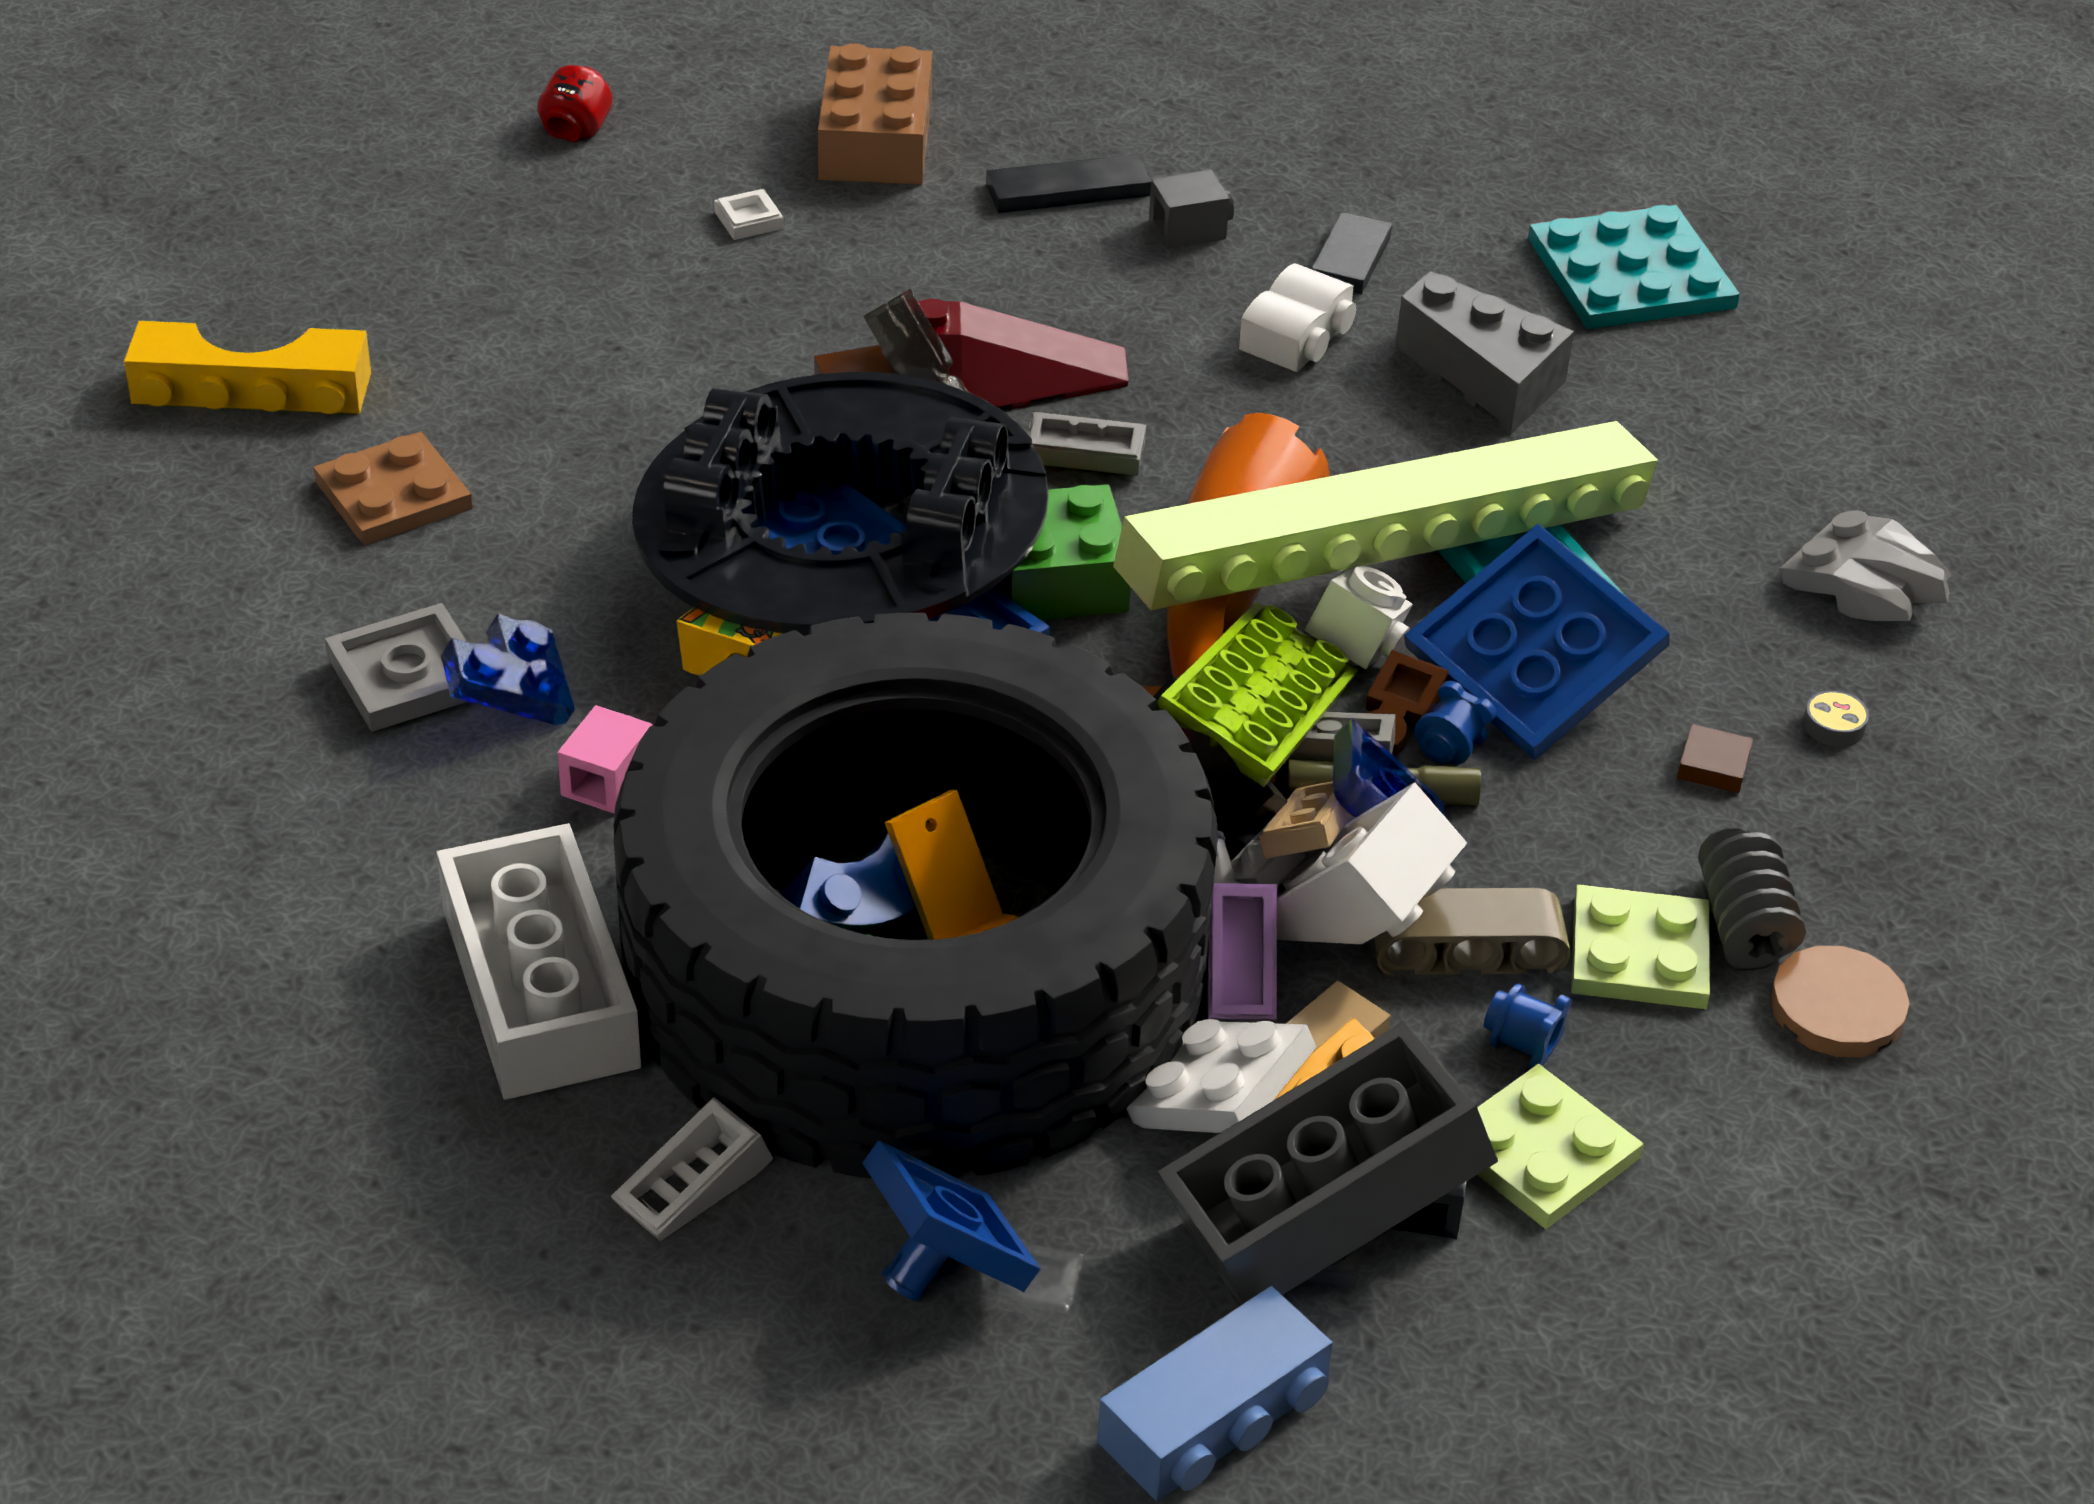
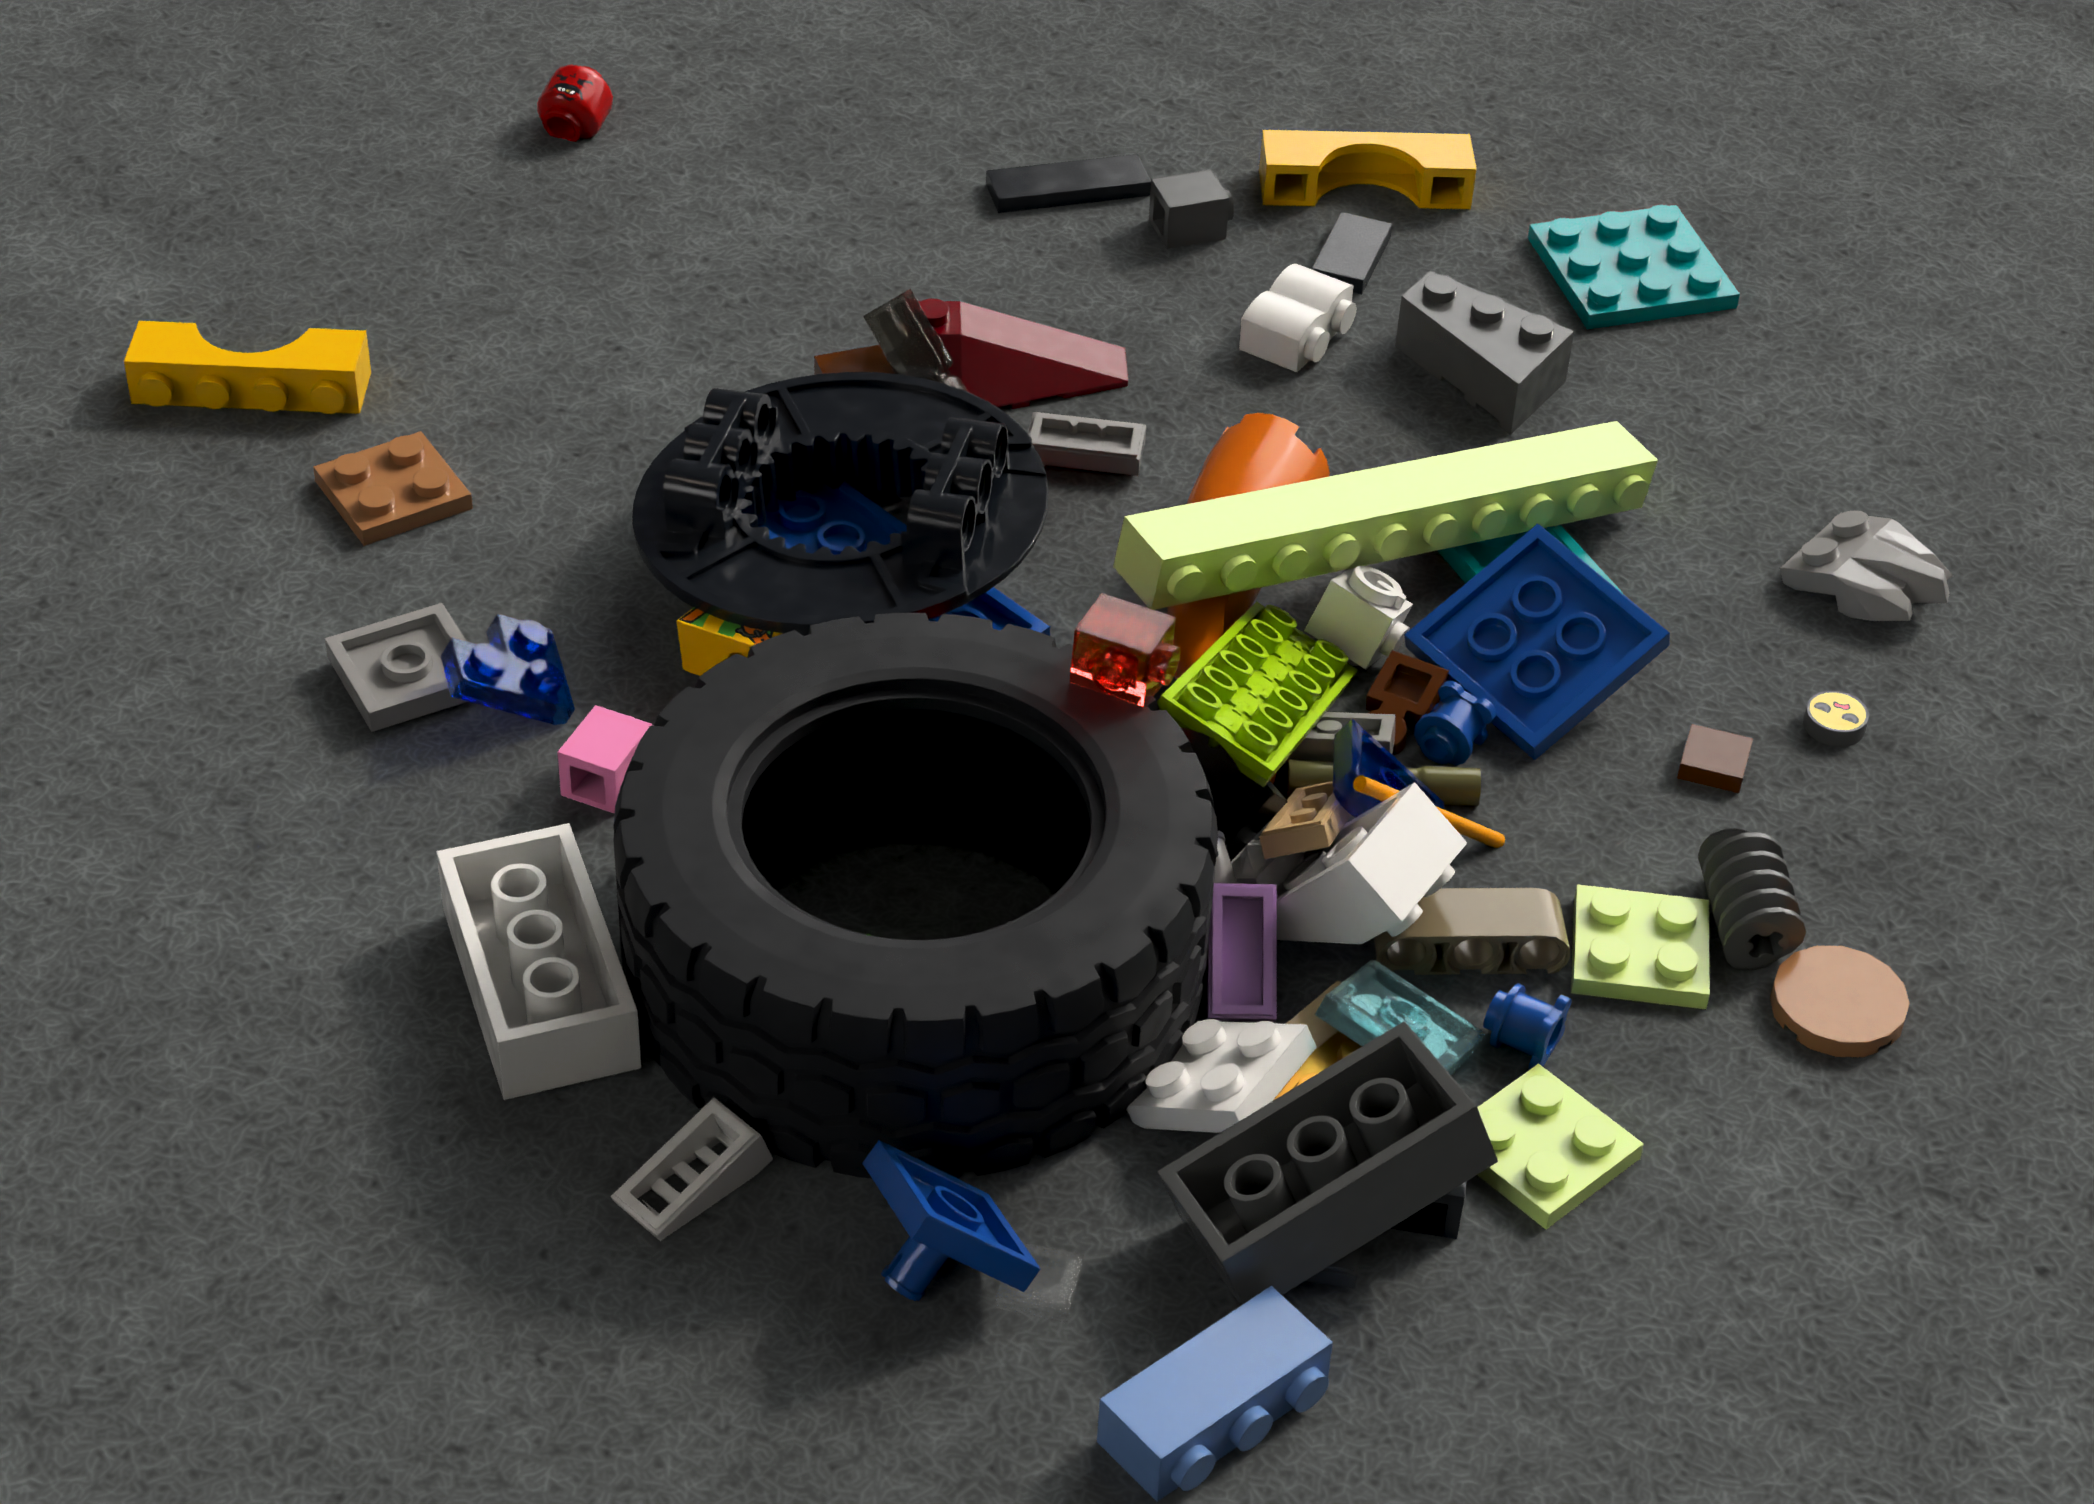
(748, 214): white tile -> none
(857, 895): blue brick -> none
(875, 114): medium nougat brick -> none
(945, 869): light orange door -> none
(1073, 558): bright green brick -> none
(1124, 650): none -> clear red brick
(1379, 1000): none -> clear light blue tile
(1425, 167): none -> yellow arch
(1462, 825): none -> light orange axle

